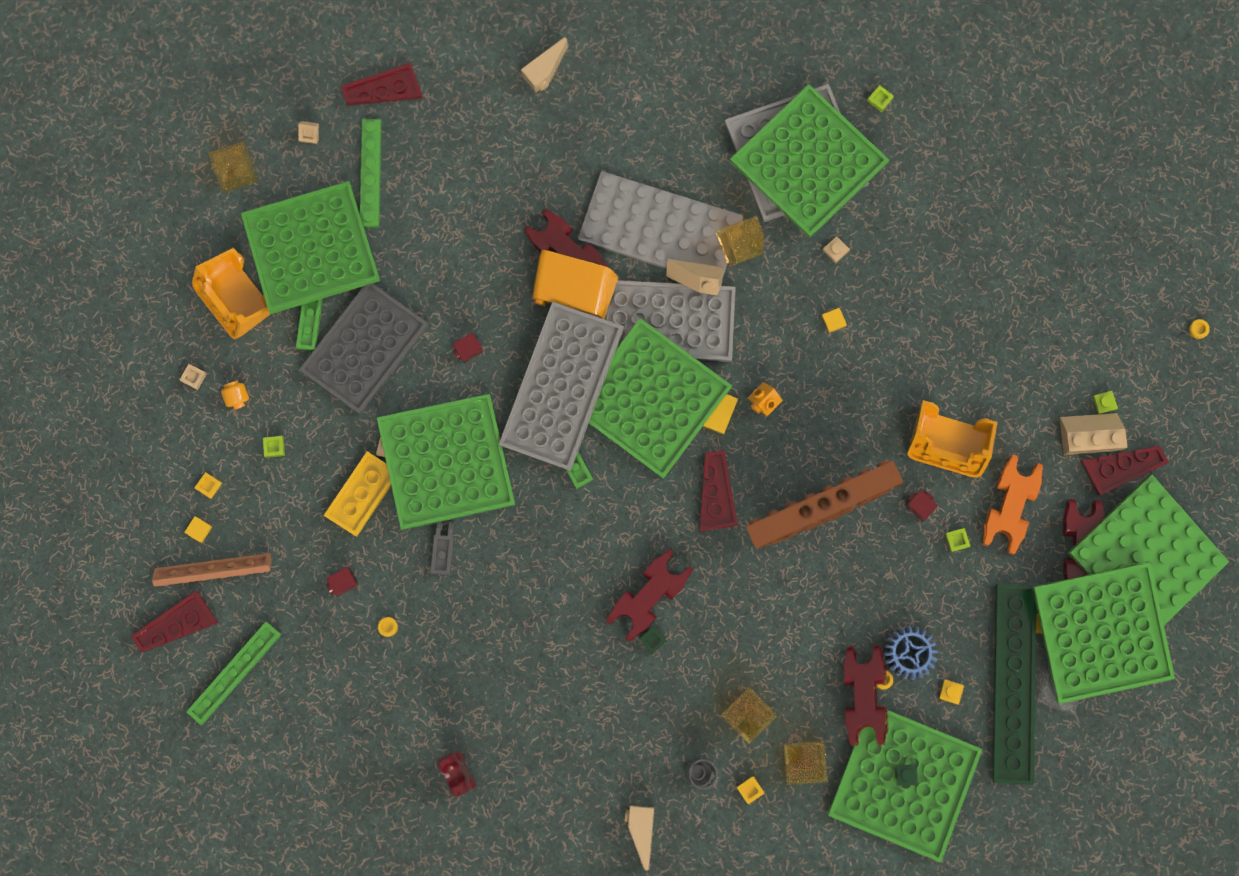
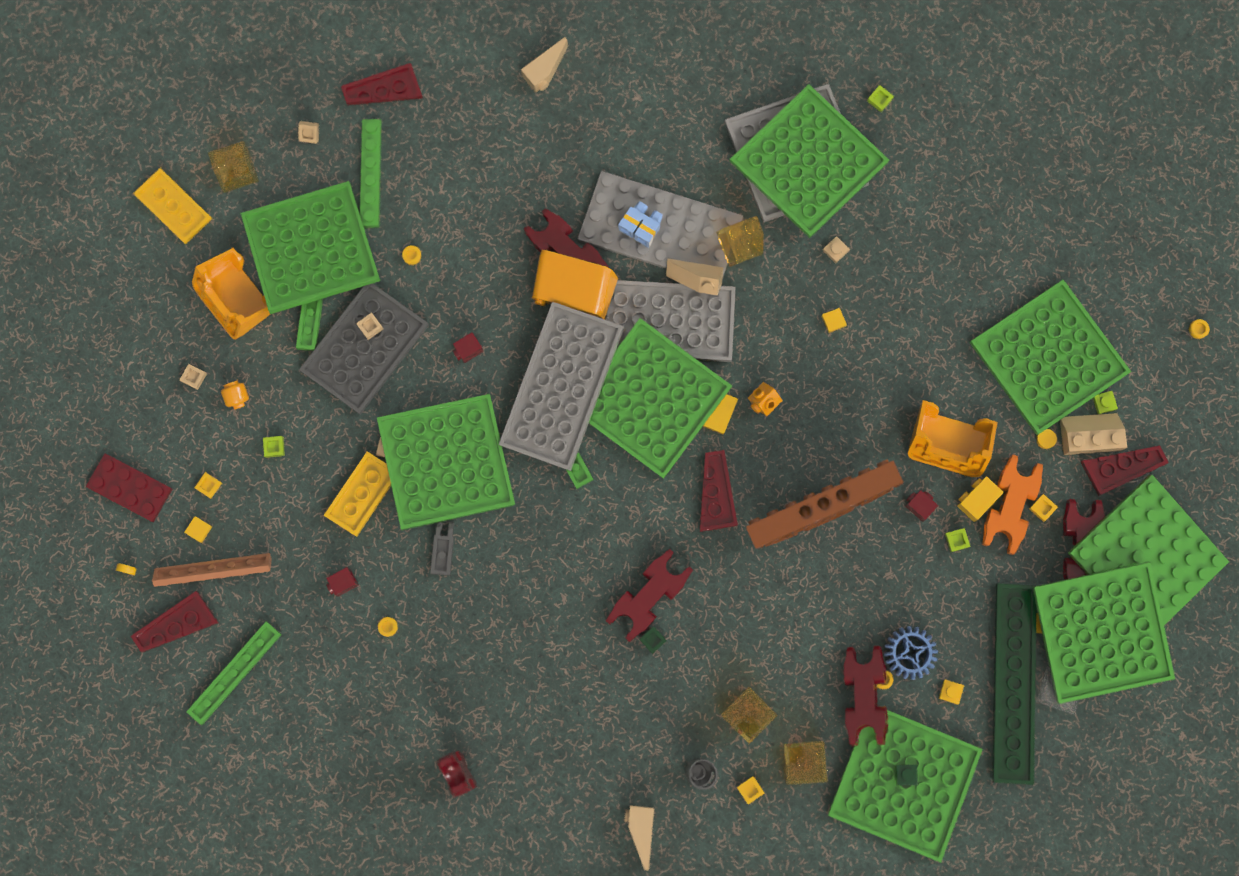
(126, 569): none -> yellow tile
(129, 487): none -> dark red plate
(172, 206): none -> yellow tile
(369, 326): none -> tan plate
(411, 255): none -> yellow tile
(639, 225): none -> light blue hips
(980, 498): none -> yellow brick
(1043, 507): none -> yellow plate
(1046, 439): none -> yellow tile
(1050, 357): none -> bright green plate

